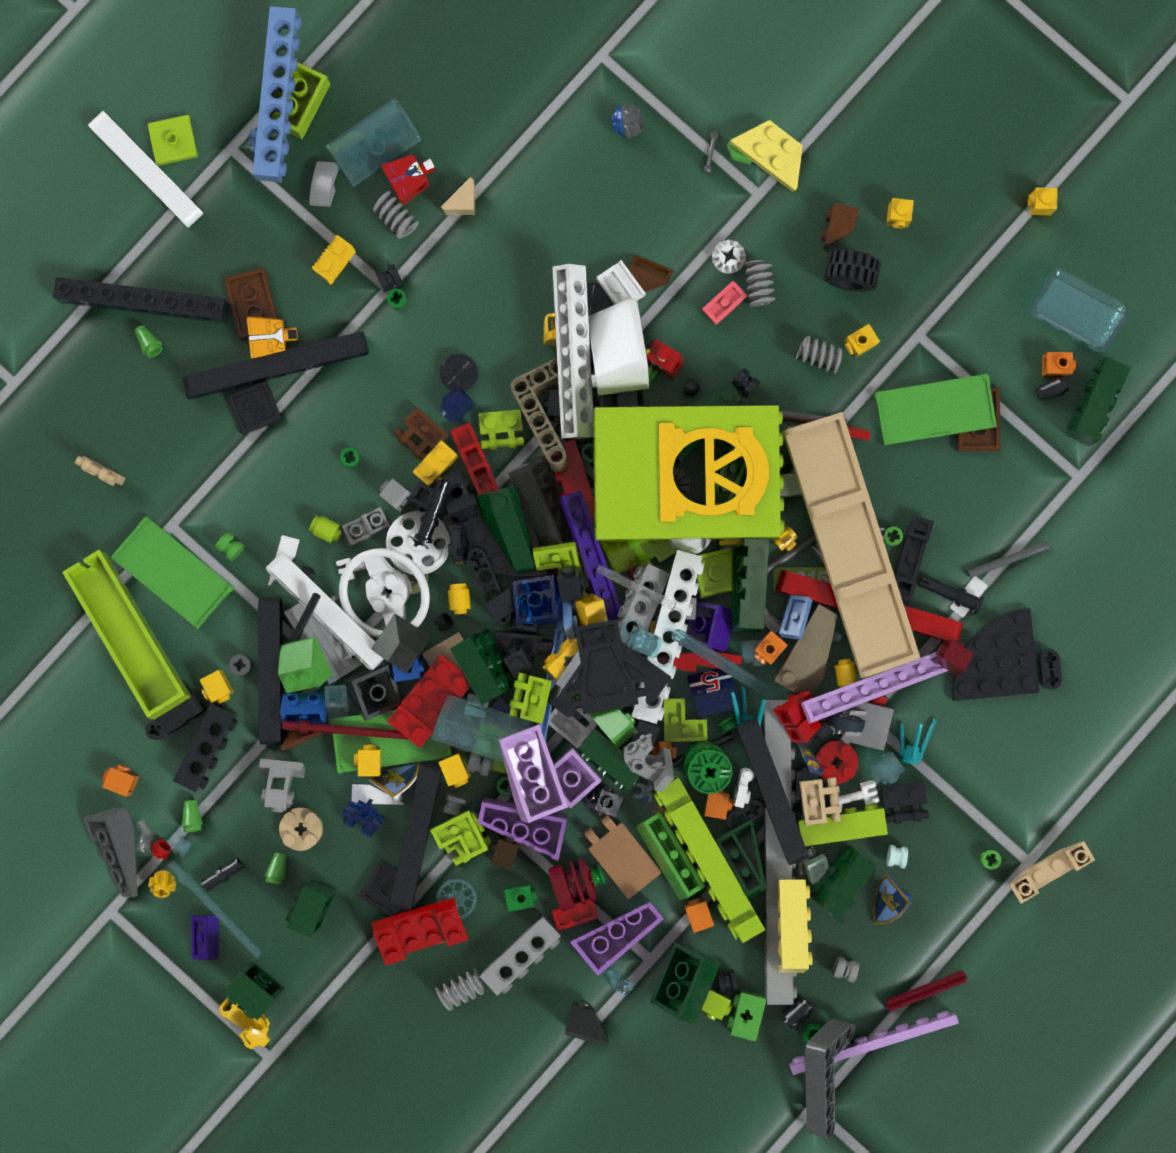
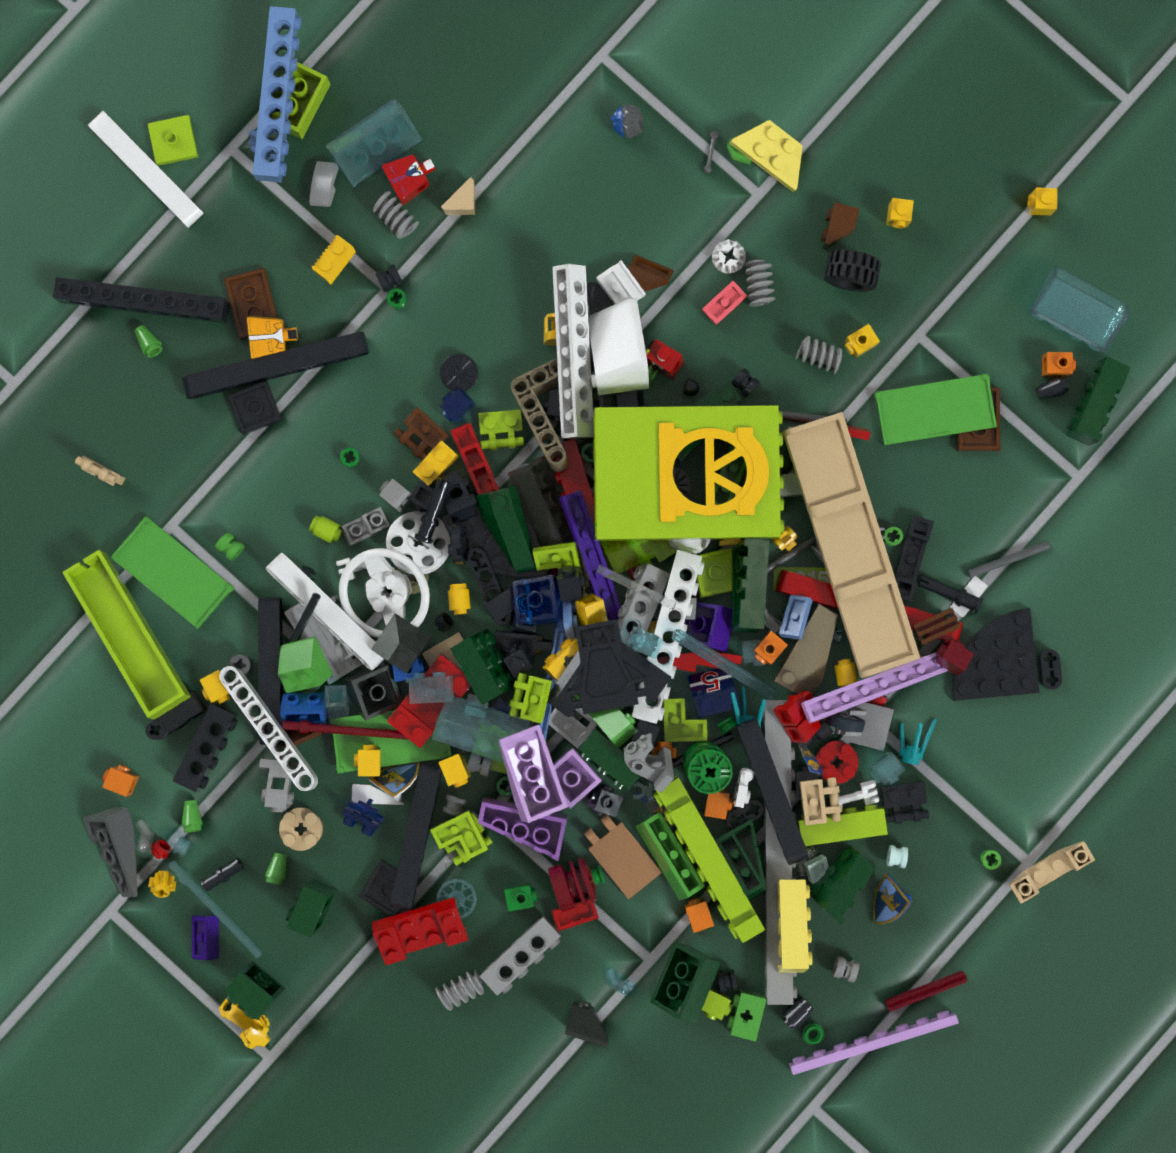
(259, 723): none -> white beam
(288, 547): white sticker -> none
(430, 689): none -> clear light blue bracket
(504, 852): dark brown brick -> none
(609, 942): medium lavender wedge -> none
(820, 1075): dark grey beam -> none
(950, 611): none -> reddish brown tile

